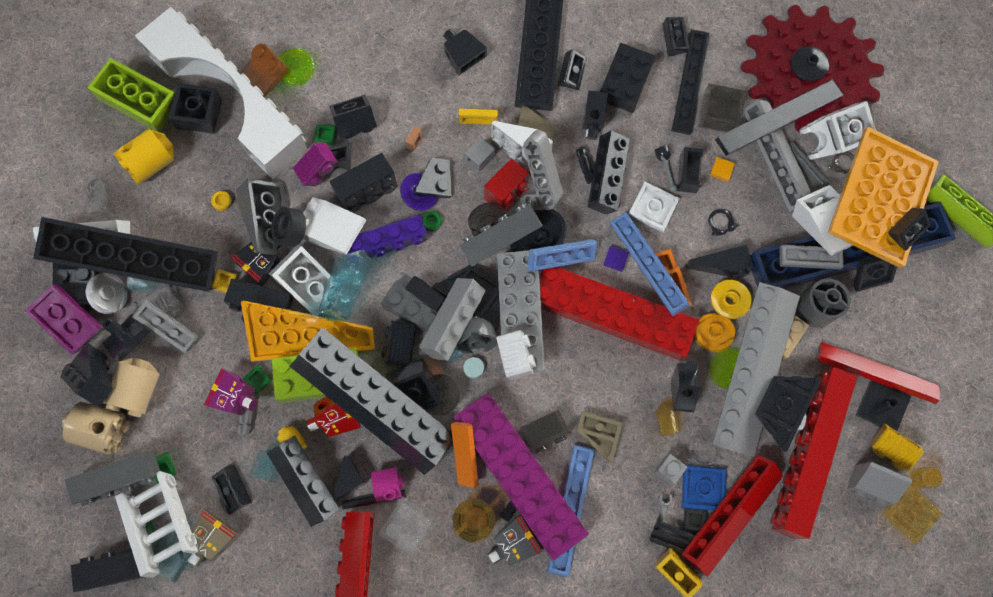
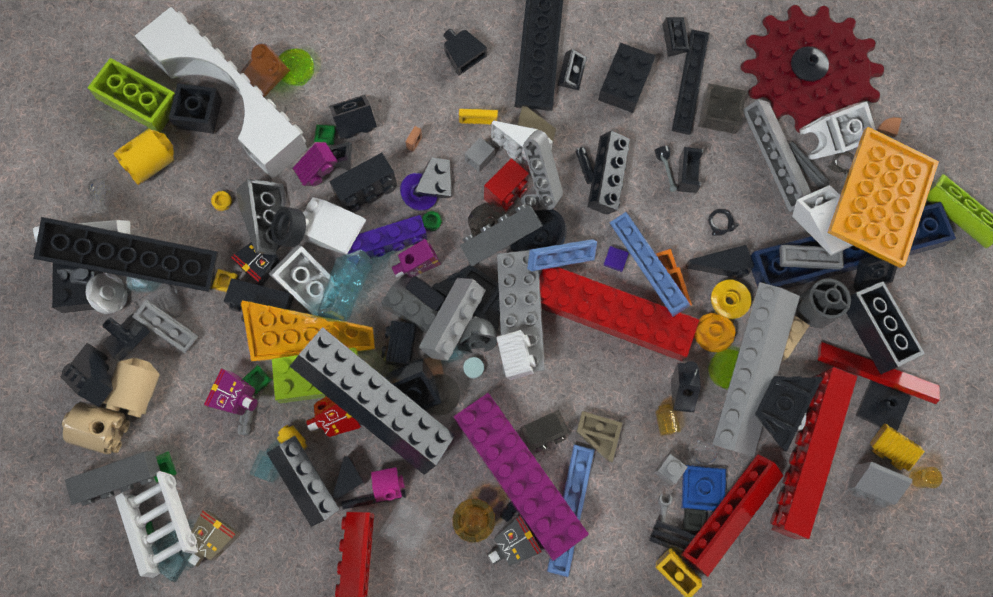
(63, 318): magenta tile -> none
(104, 571): black brick -> none
(231, 489): black slope -> none
(421, 255): none -> magenta torso
(464, 454): orange tile -> none
(594, 108): black torso -> none
(653, 206): white tile -> none
(722, 169): light orange tile -> none
(778, 118): tile -> none
(883, 328): none -> black brick
(890, 126): none -> nougat tile
(910, 227): black slope -> none
(912, 515): clear yellow tile -> none

